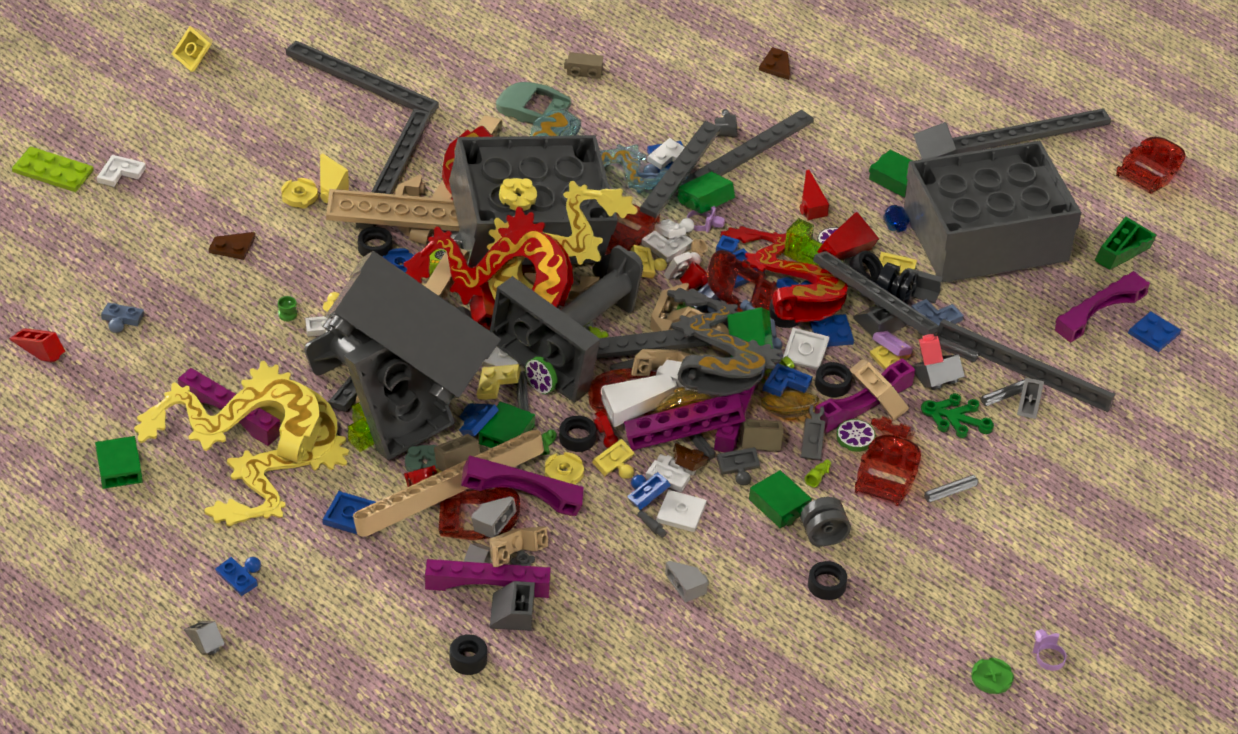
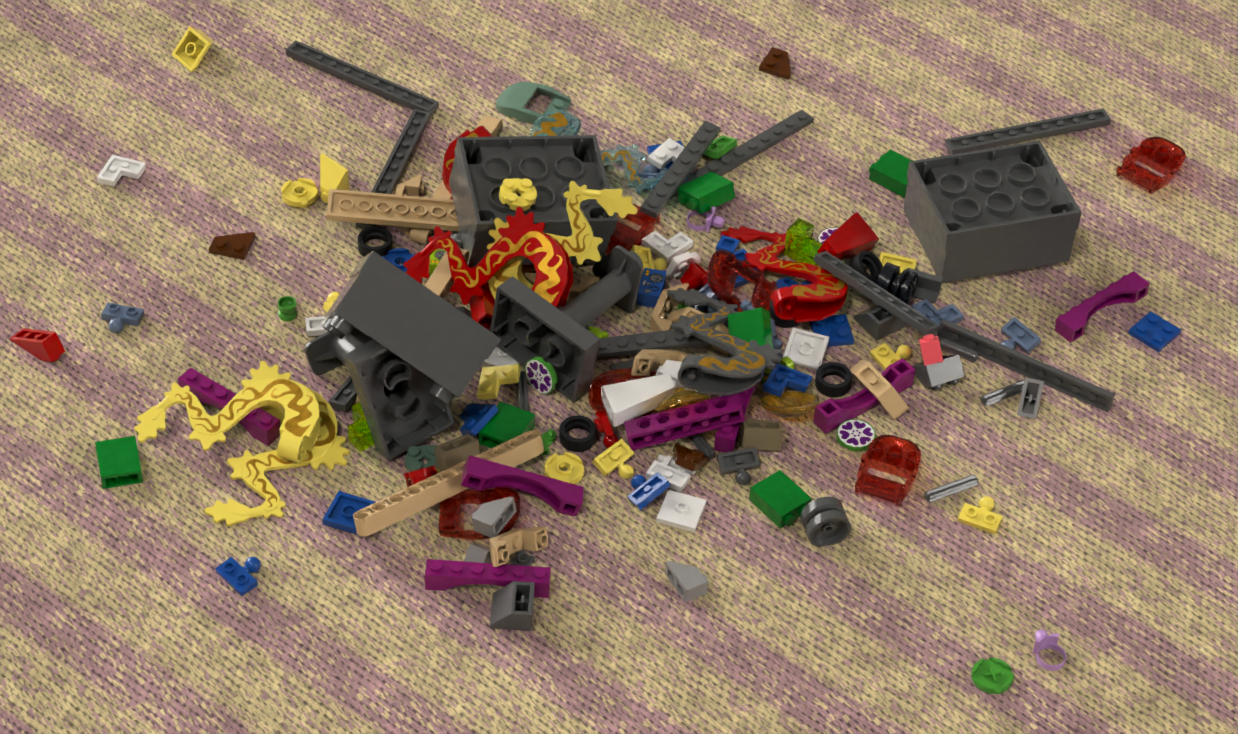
(52, 169): lime plate -> none
(205, 637): slope -> none
(464, 664): black tyre -> none
(584, 65): dark tan brick -> none
(650, 287): none -> blue brick
(654, 526): dark grey animal -> none
(671, 229): white plate -> none
(699, 246): tan plate -> none
(720, 147): none -> bright green plate
(727, 123): dark grey piece -> none
(813, 435): dark grey plate -> none
(814, 203): red slope -> none
(814, 476): lime piece -> none
(826, 592): black tyre -> none
(886, 424): clear red plate -> none
(892, 343): lavender tile -> none
(896, 218): clear blue head -> none
(935, 142): dark grey brick -> none
(935, 409): green plant -> none
(981, 517): none -> light yellow plate
(1019, 336): none -> sand blue plate
(1124, 243): green wedge -> none

